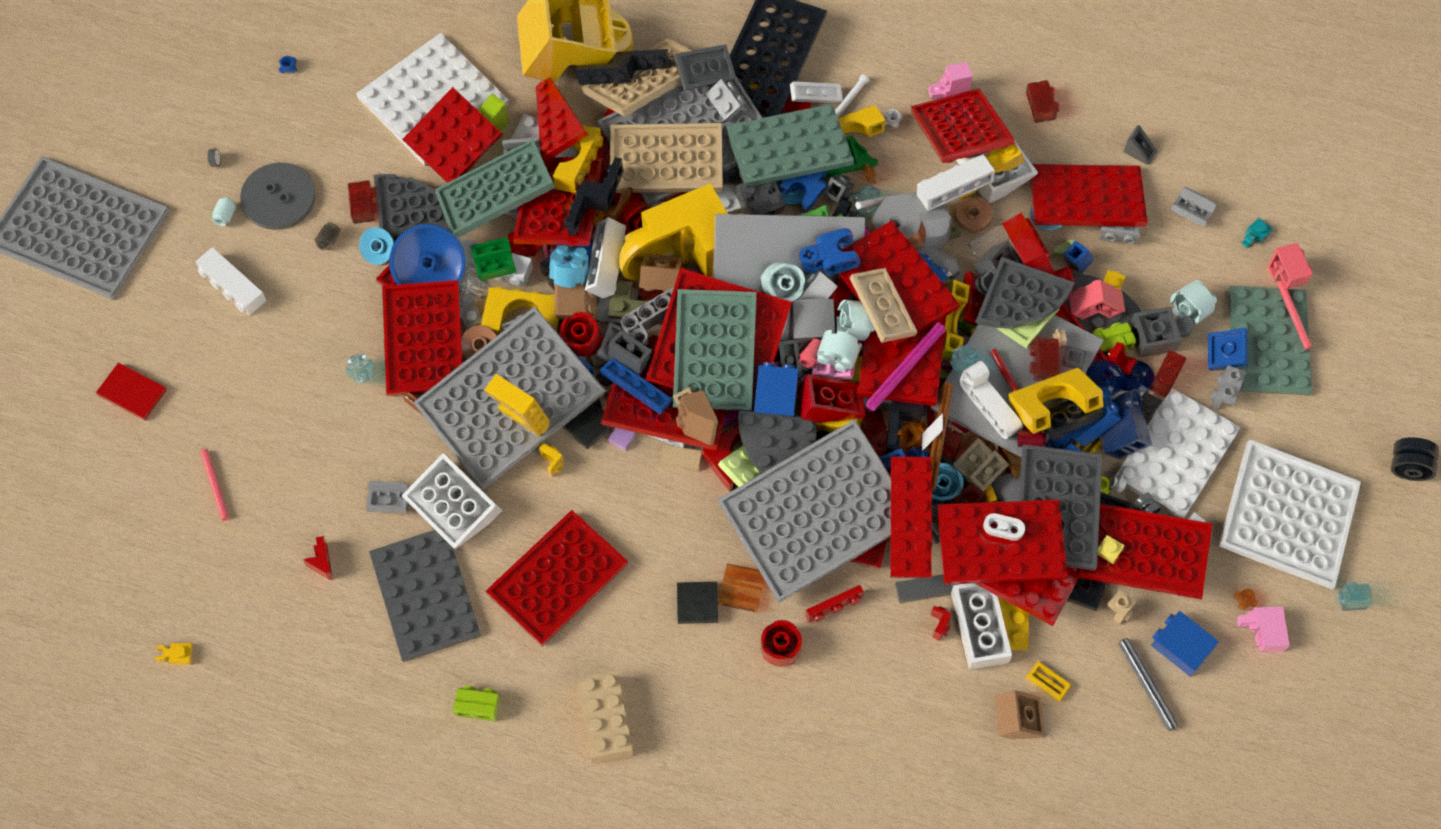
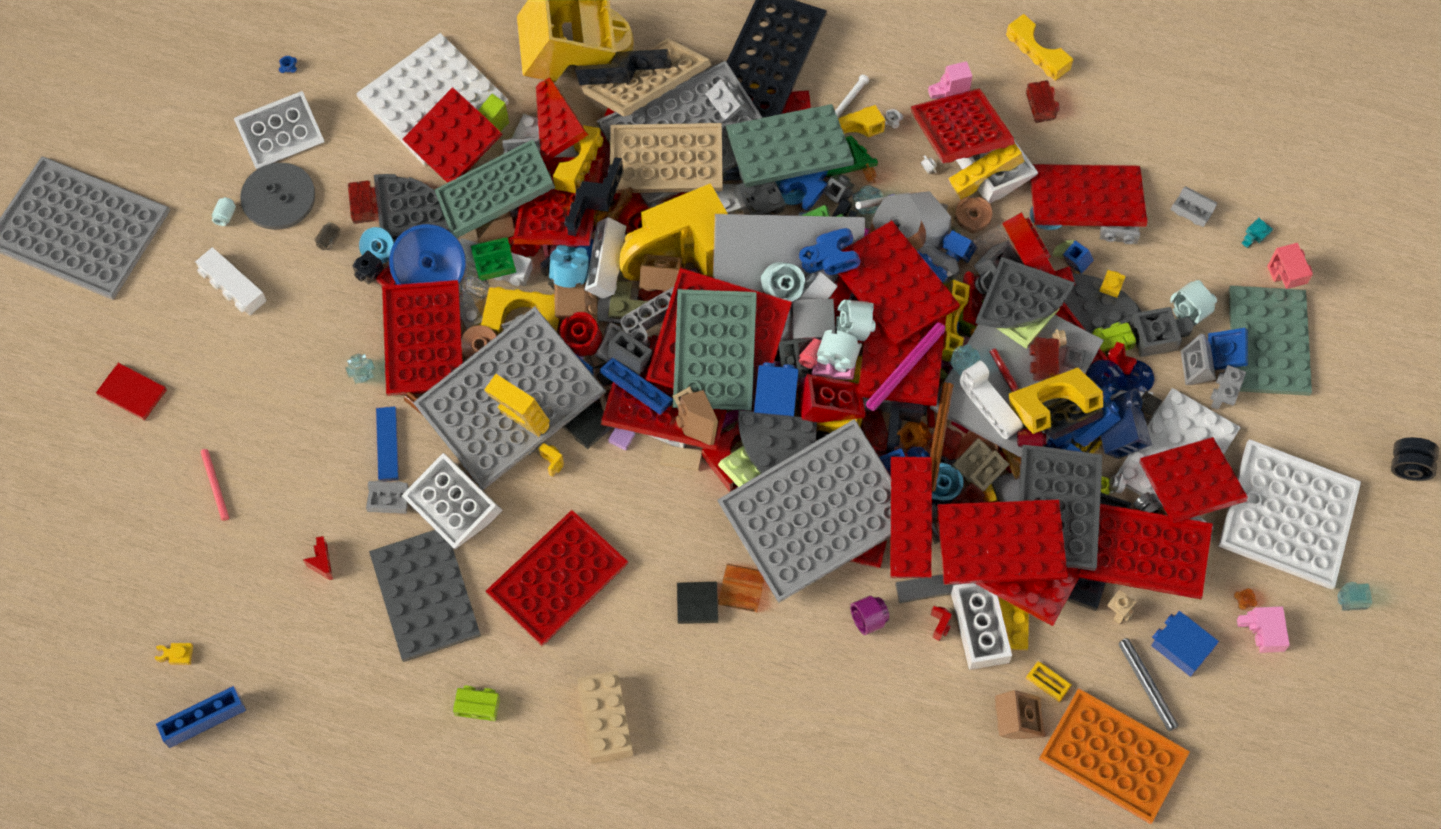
(201, 717): none -> blue brick
(214, 157): dark grey tile -> none
(279, 130): none -> white slope
(367, 267): none -> black brick
(387, 444): none -> blue tile
(496, 229): none -> medium nougat slope
(704, 67): dark grey plate -> none
(783, 654): red brick -> none
(816, 92): white plate -> none
(834, 604): red plate -> none
(869, 614): none -> magenta piece
(883, 305): tan tile -> none
(929, 165): none -> white plate
(932, 432): white sticker -> none
(955, 182): white brick -> none
(959, 247): none -> blue brick
(1004, 525): white plate -> none
(1053, 61): none -> yellow arch
(1095, 299): coral brick -> none
(1110, 549): light yellow plate -> none
(1114, 756): none -> orange plate
(1140, 146): dark grey slope -> none
(1167, 373): clear red brick -> none
(1193, 480): none -> red plate
(1198, 361): none -> light grey slope
(1294, 315): coral bar -> none

